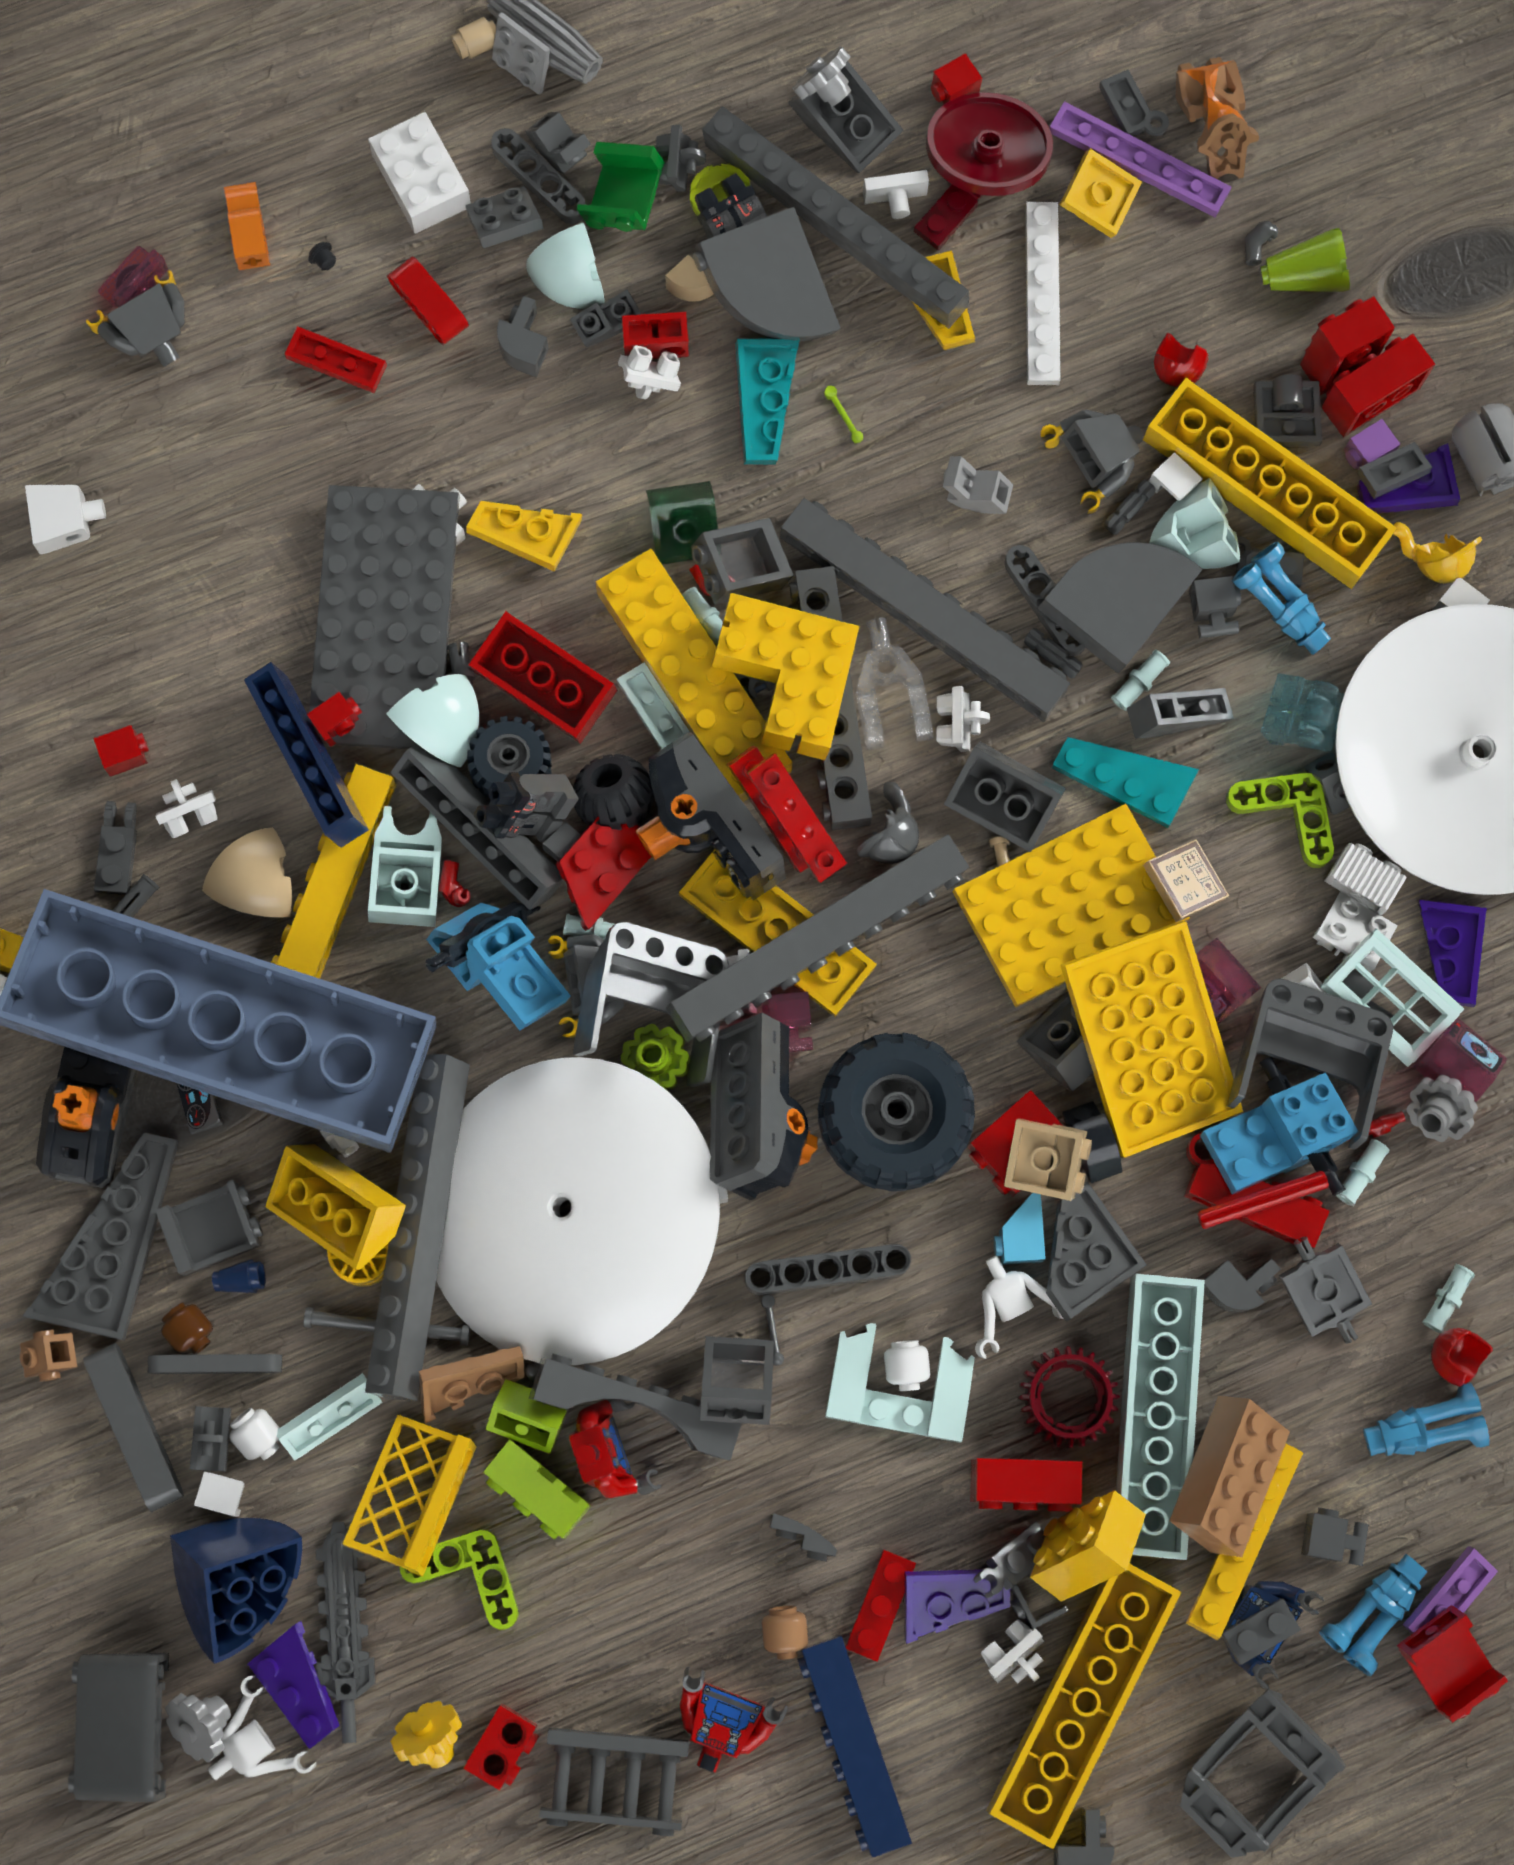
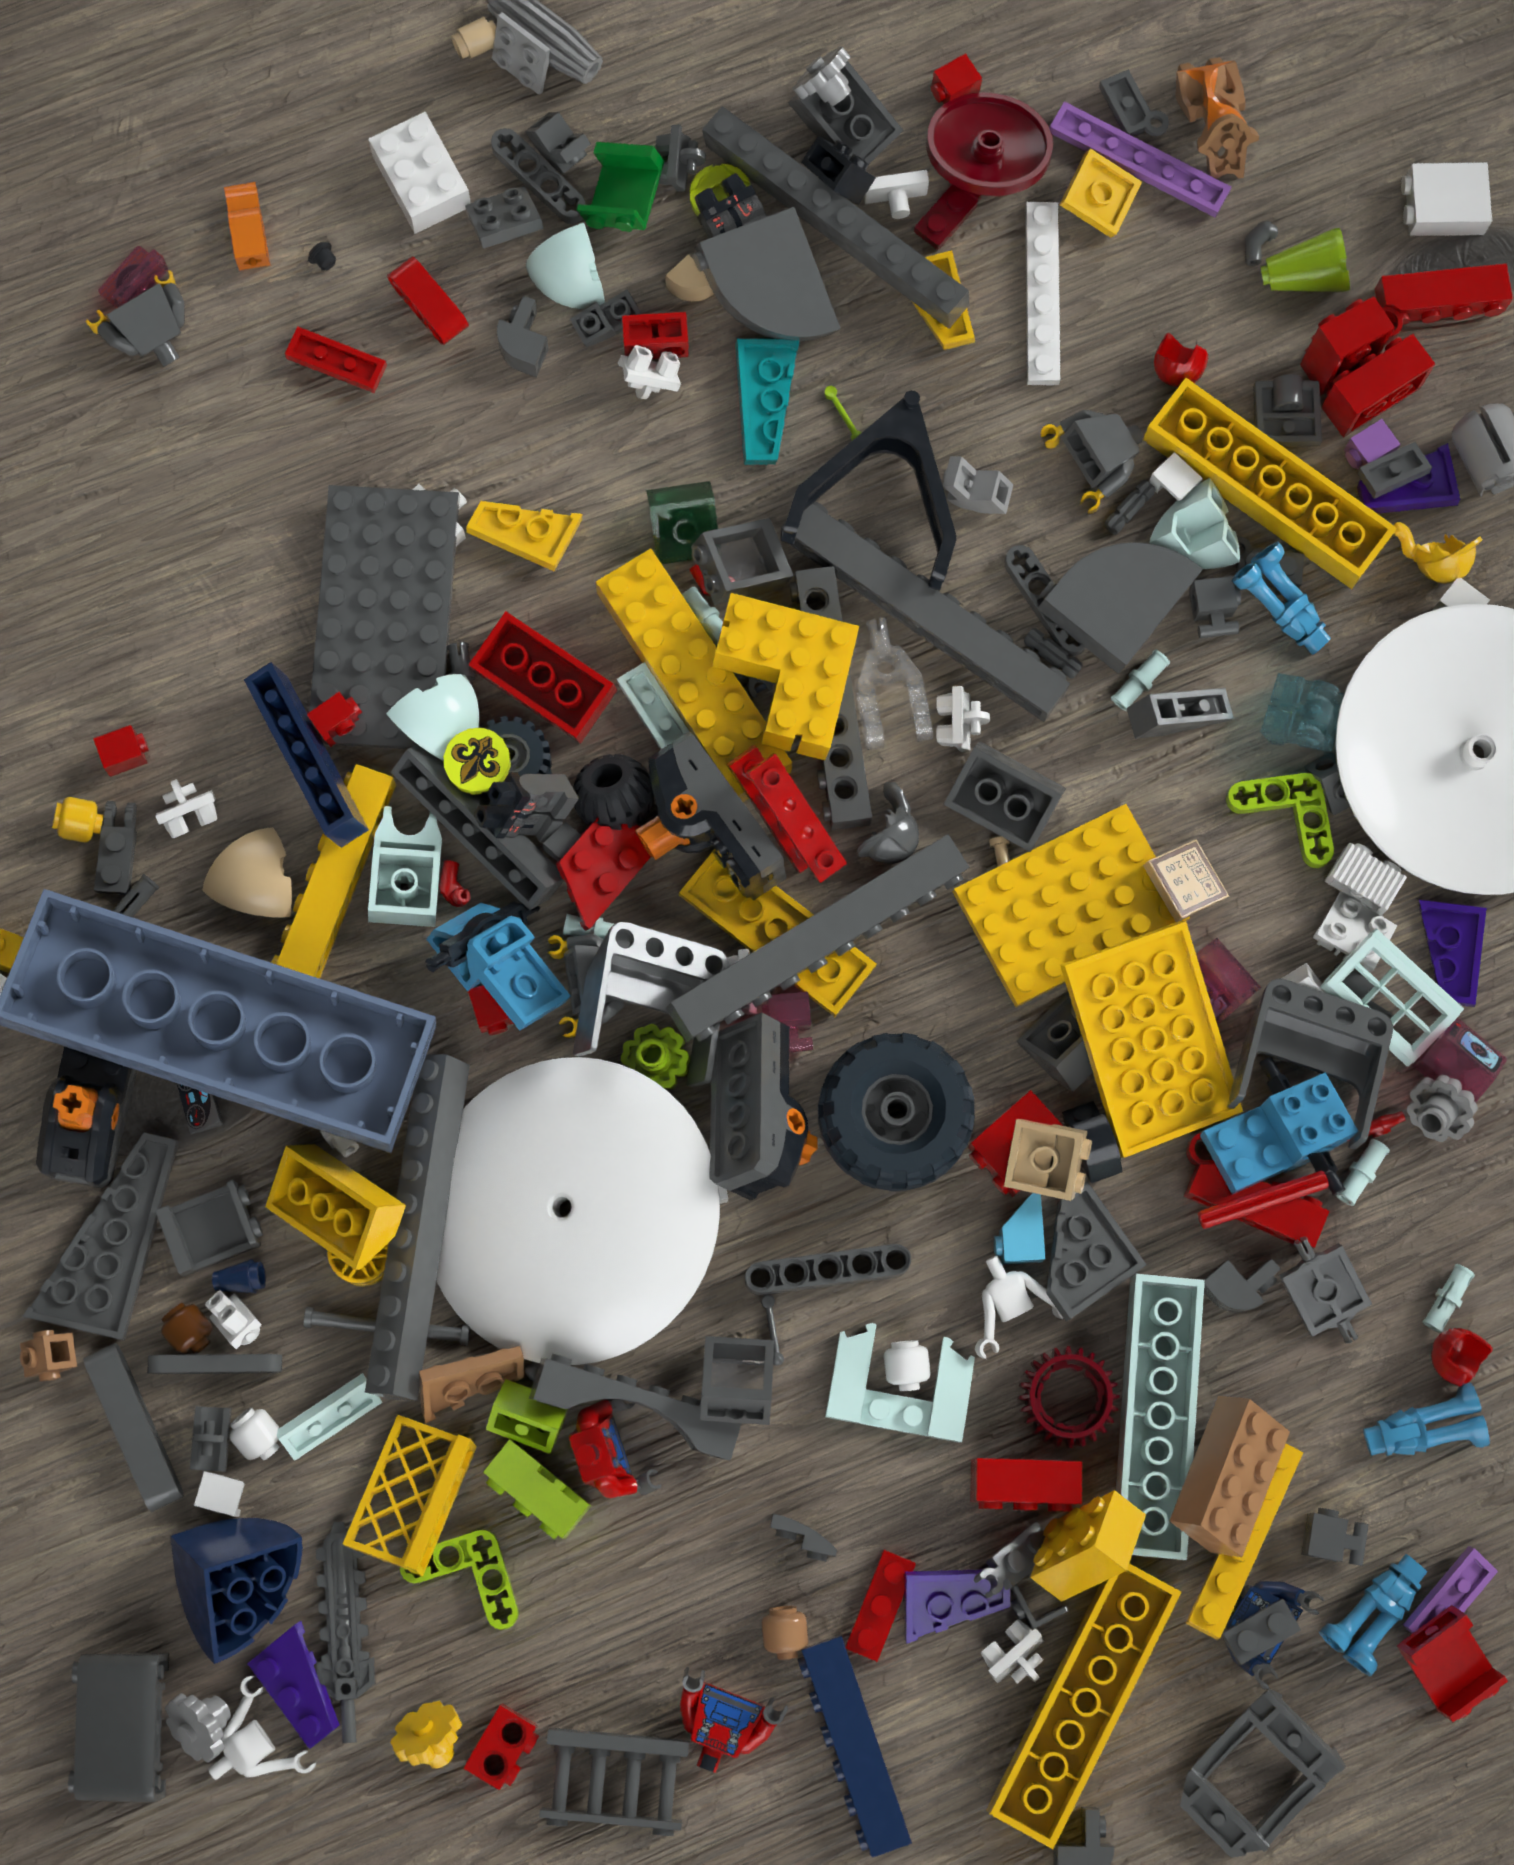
(60, 515): white torso -> none
(77, 819): none -> yellow head
(233, 1319): none -> white hips
(476, 760): none -> neon yellow tile
(488, 1012): none -> red brick
(838, 169): none -> black brick
(899, 433): none -> black piece
(1141, 782): teal wing -> none
(1444, 294): none -> red hinge
(1447, 199): none -> white brick

